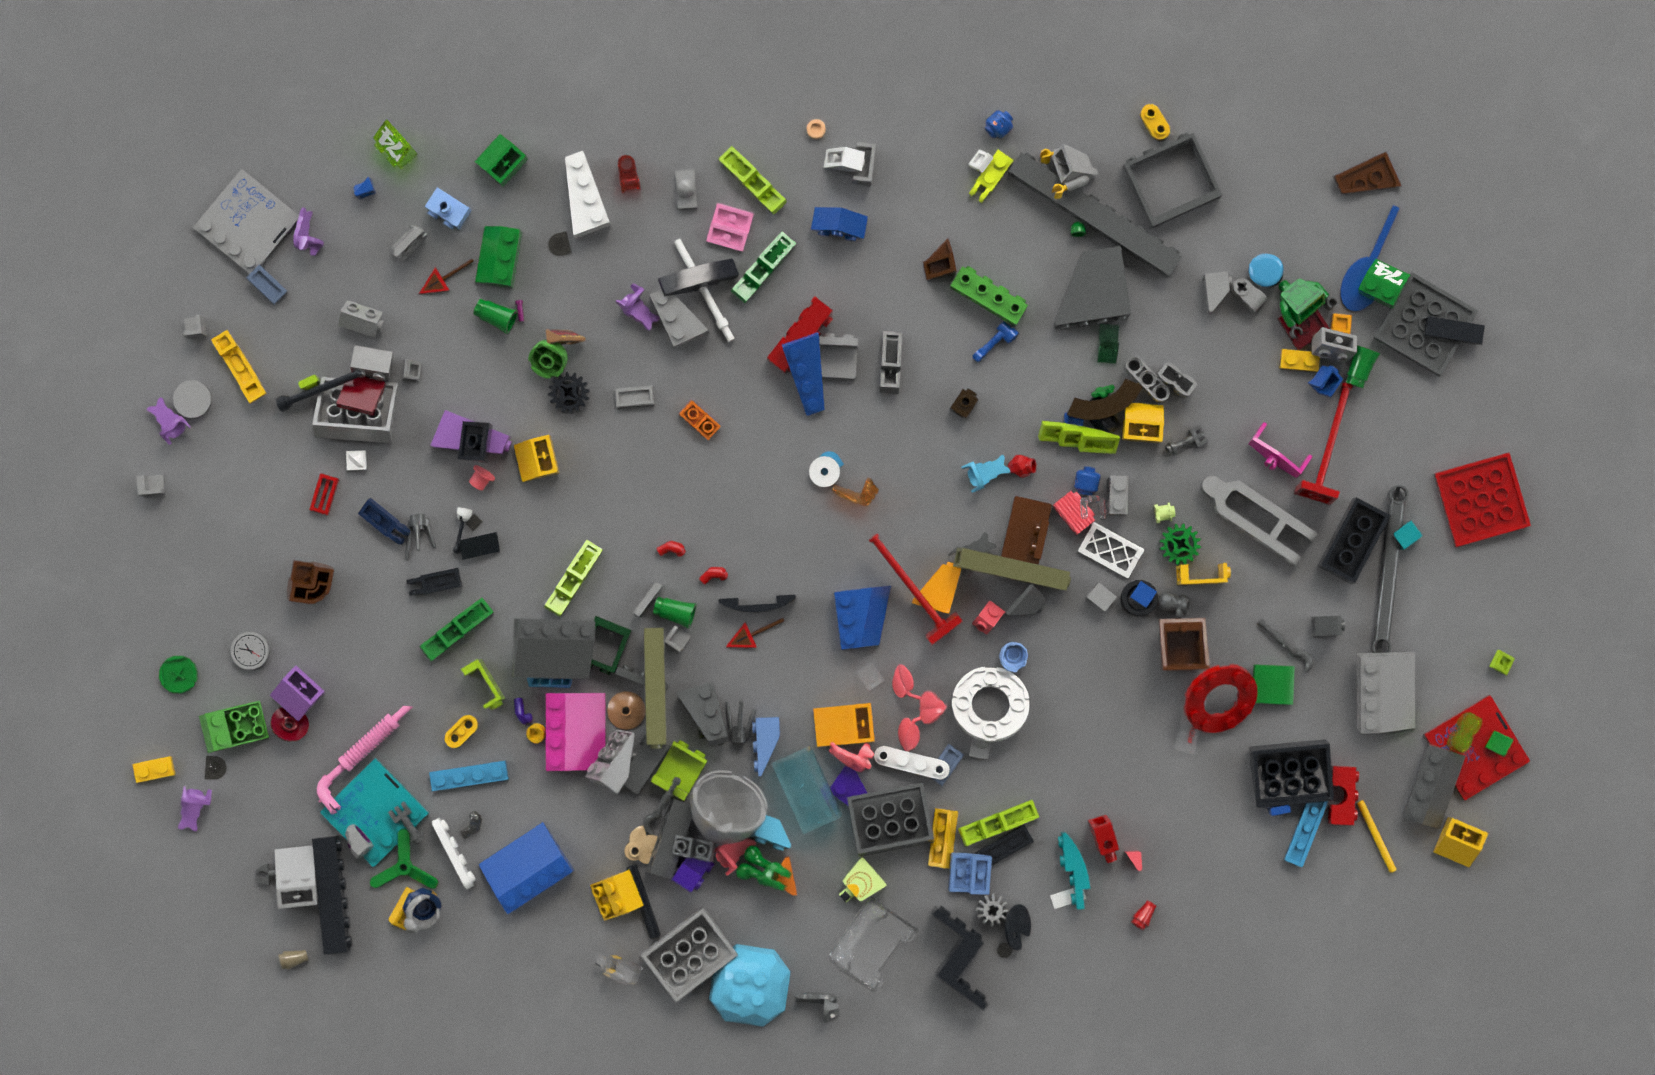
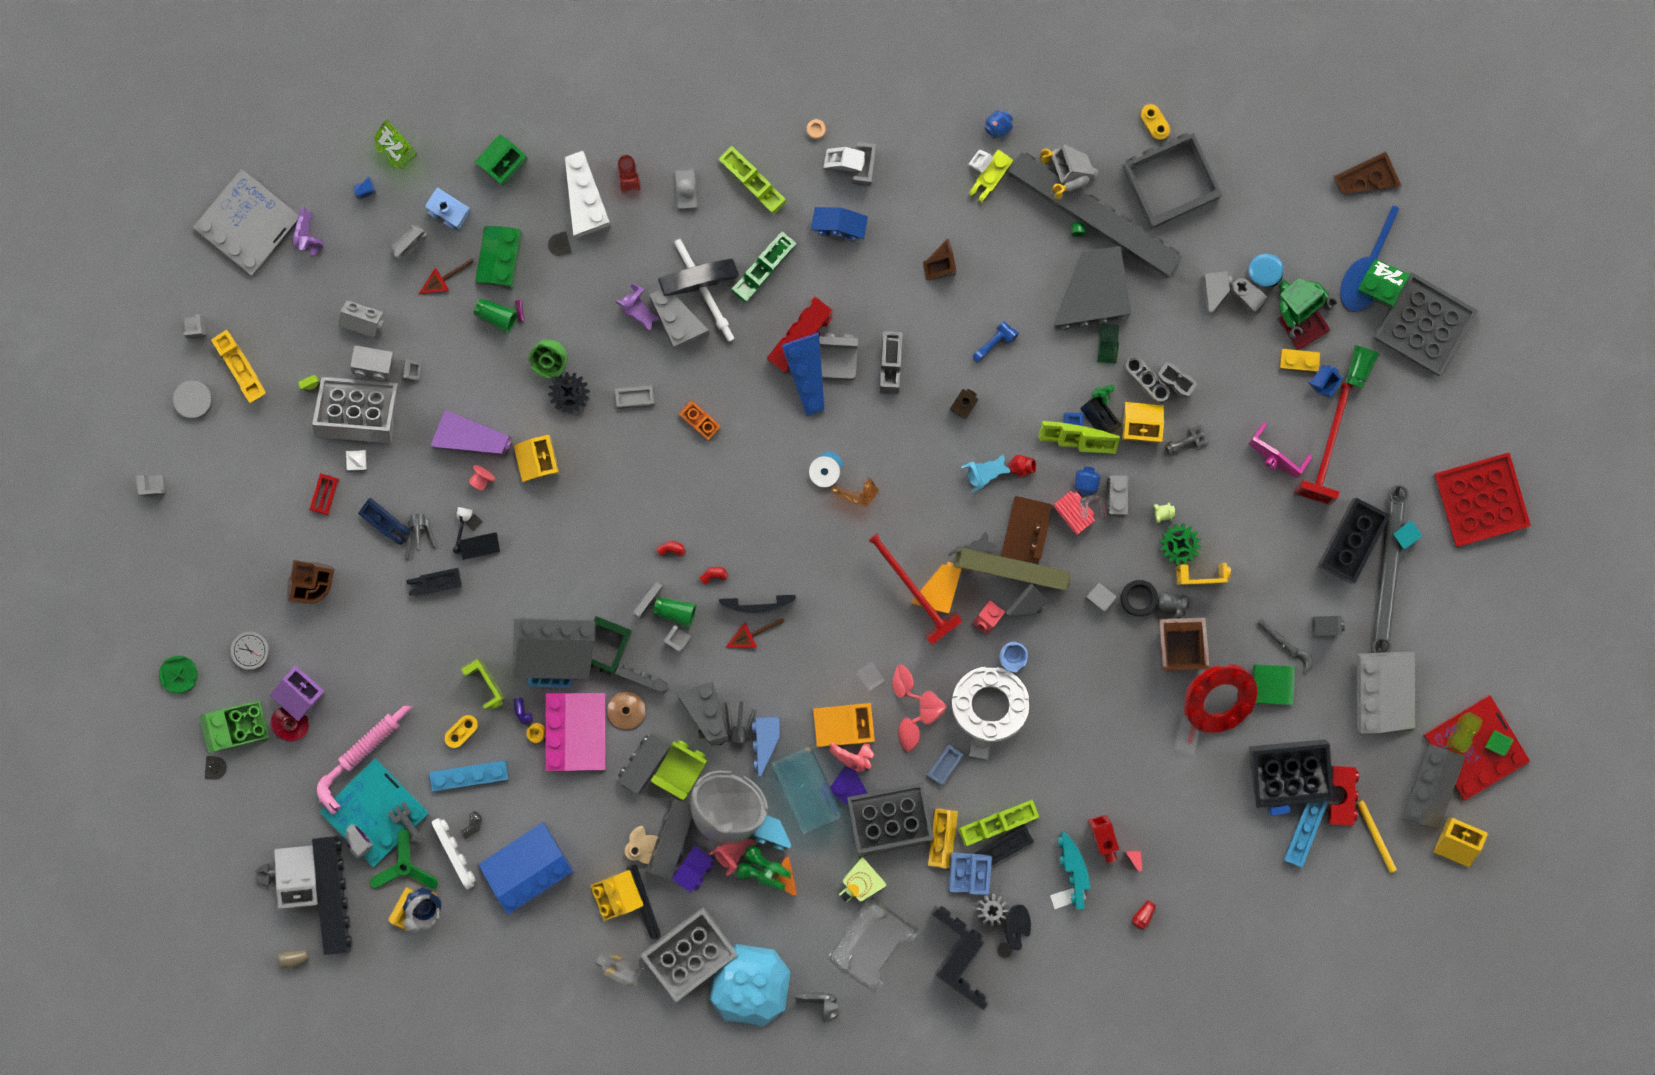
(153, 769): yellow plate -> none
(171, 424): medium lavender hair -> none
(191, 803): medium lavender hair -> none
(266, 284): sand blue tile -> none
(285, 402): black piece -> none
(361, 395): dark red tile -> none
(456, 629): green slope -> none
(475, 441): black slope -> none
(563, 337): medium nougat slope -> none
(573, 578): lime slope -> none
(613, 762): light grey slope -> none
(655, 687): olive brick -> none
(664, 801): dark grey piece -> none
(694, 848): dark grey slope -> none
(730, 227): bright pink slope -> none
(861, 616): blue wedge -> none
(912, 762): white plate -> none
(988, 296): bright green brick -> none
(1082, 549): white window -> none
(1107, 406): dark brown tile -> none
(1143, 594): blue tile -> none
(1219, 491): light grey piece -> none
(1334, 345): light grey brick -> none
(1341, 323): light orange tile -> none
(1454, 330): black tile -> none
(1502, 662): lime tile -> none

